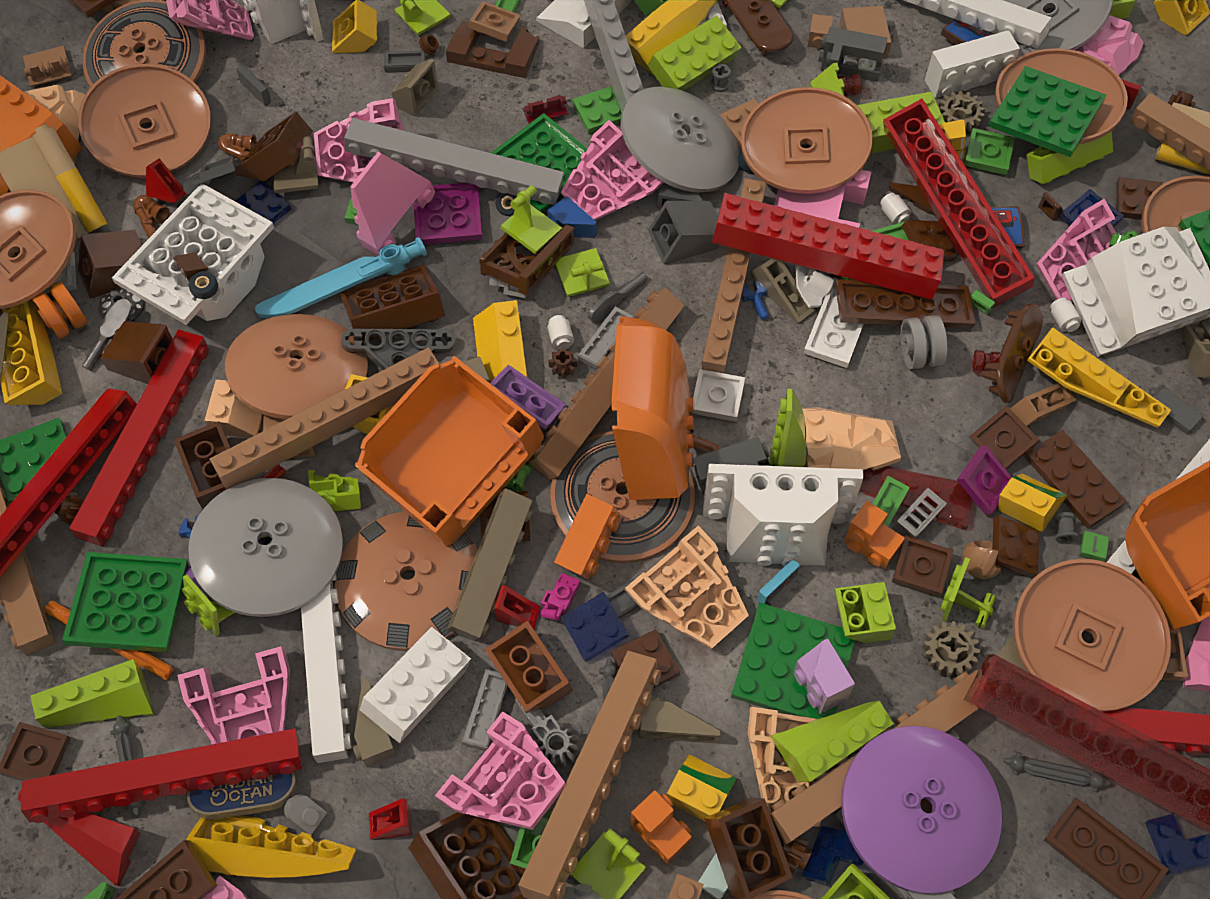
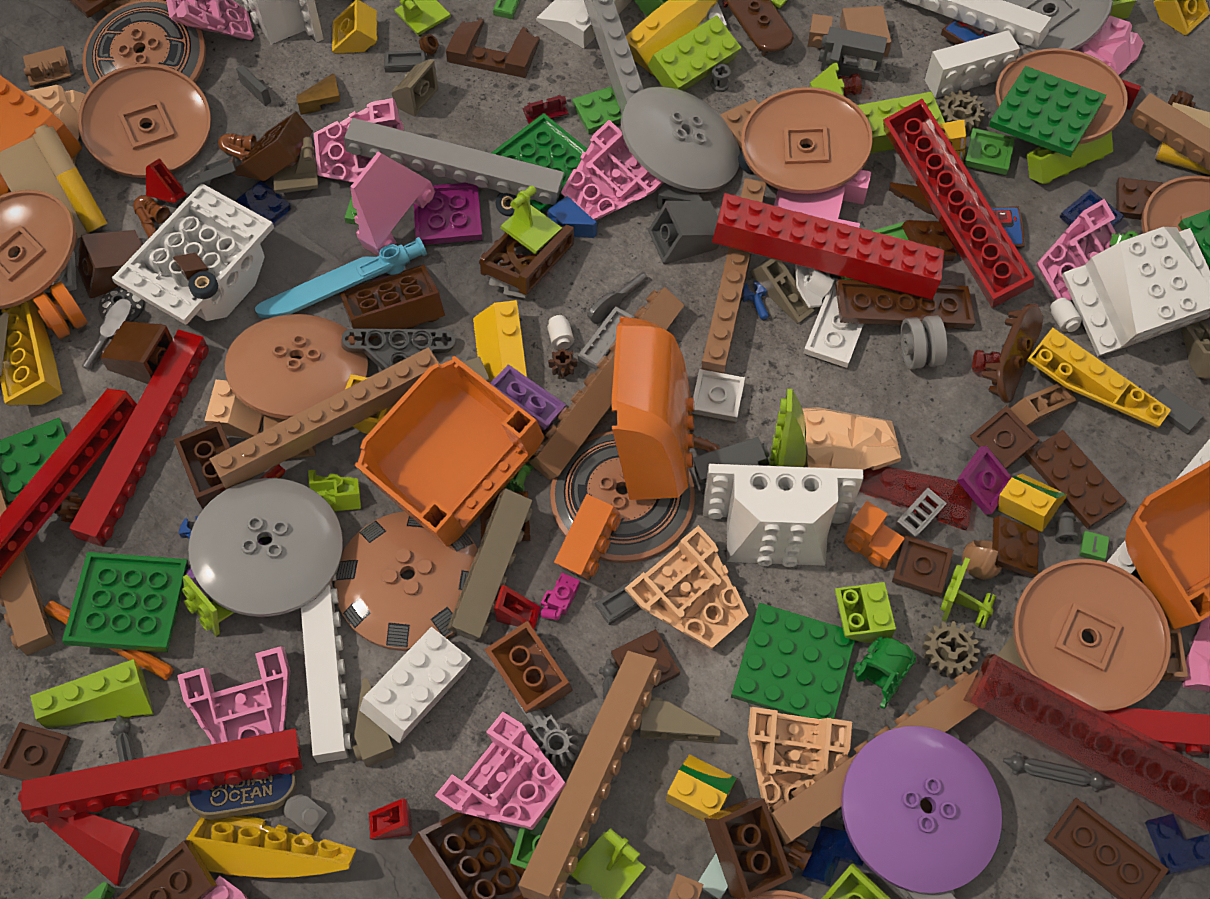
(321, 93): none -> pearl gold slope
(485, 710): light grey plate -> none
(494, 21): medium nougat plate -> none
(582, 272): lime plate -> none
(594, 626): clear blue plate -> none
(658, 828): orange brick -> none
(778, 582): medium azure tile -> none
(824, 677): lavender slope -> none
(828, 740): lime wedge -> none
(885, 666): none -> green helmet
(890, 497): bright green plate -> none
(895, 208): white brick -> none
(982, 302): bright green tile -> none
(1050, 207): reddish brown slope -> none

